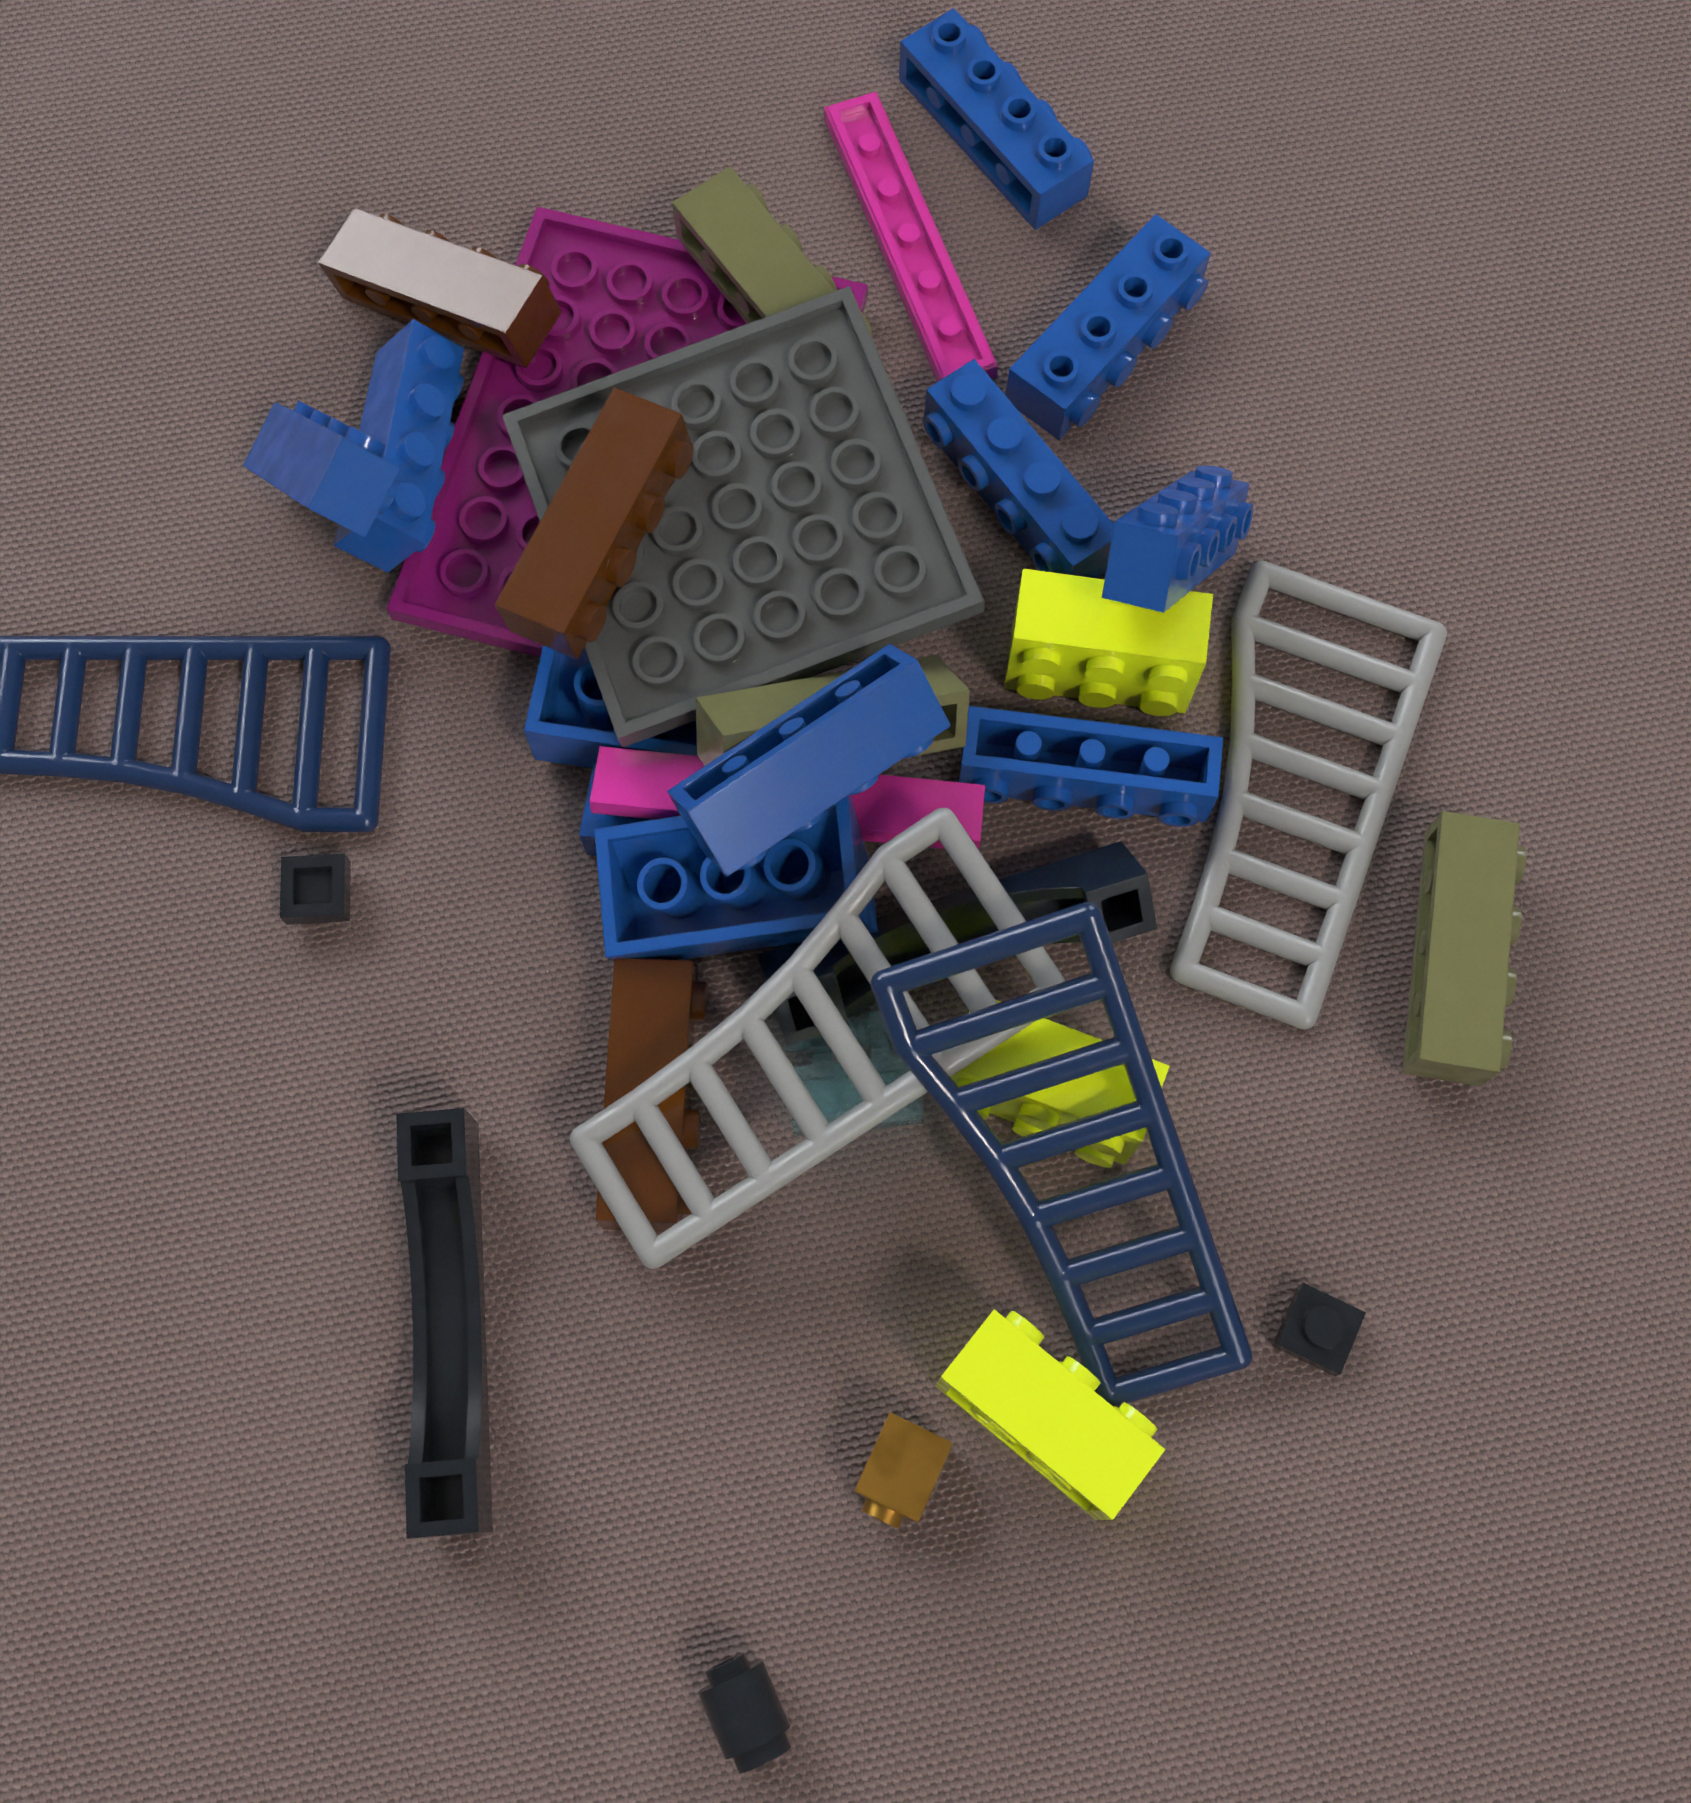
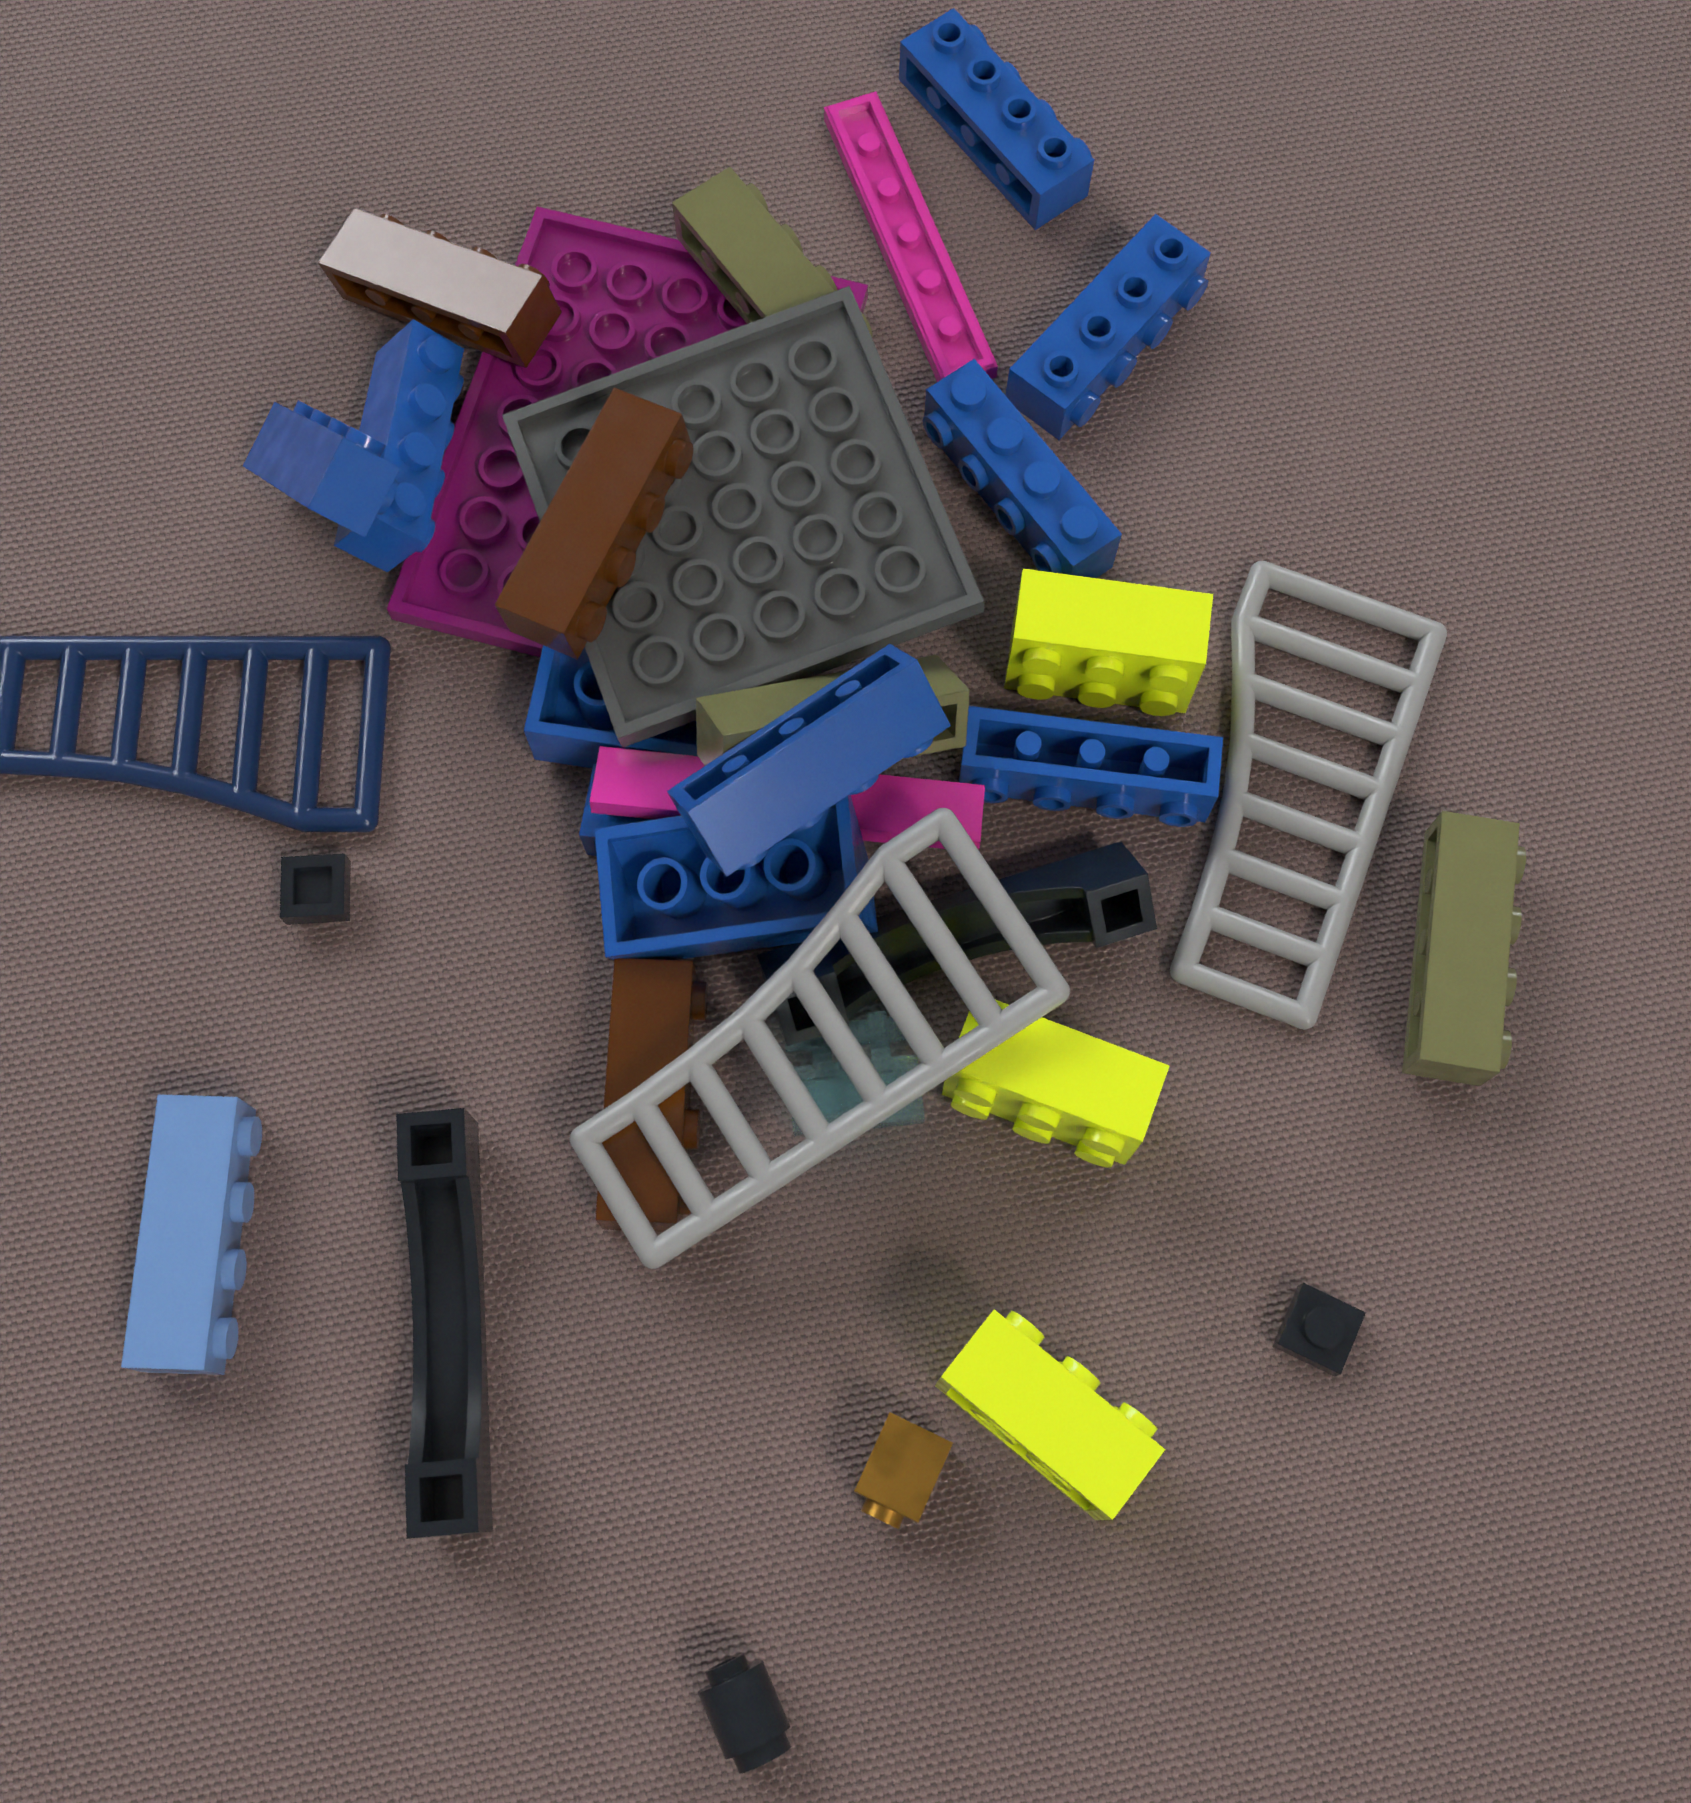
(192, 1236): none -> medium blue brick
(1003, 1159): dark blue bar -> none
(1177, 538): blue brick -> none

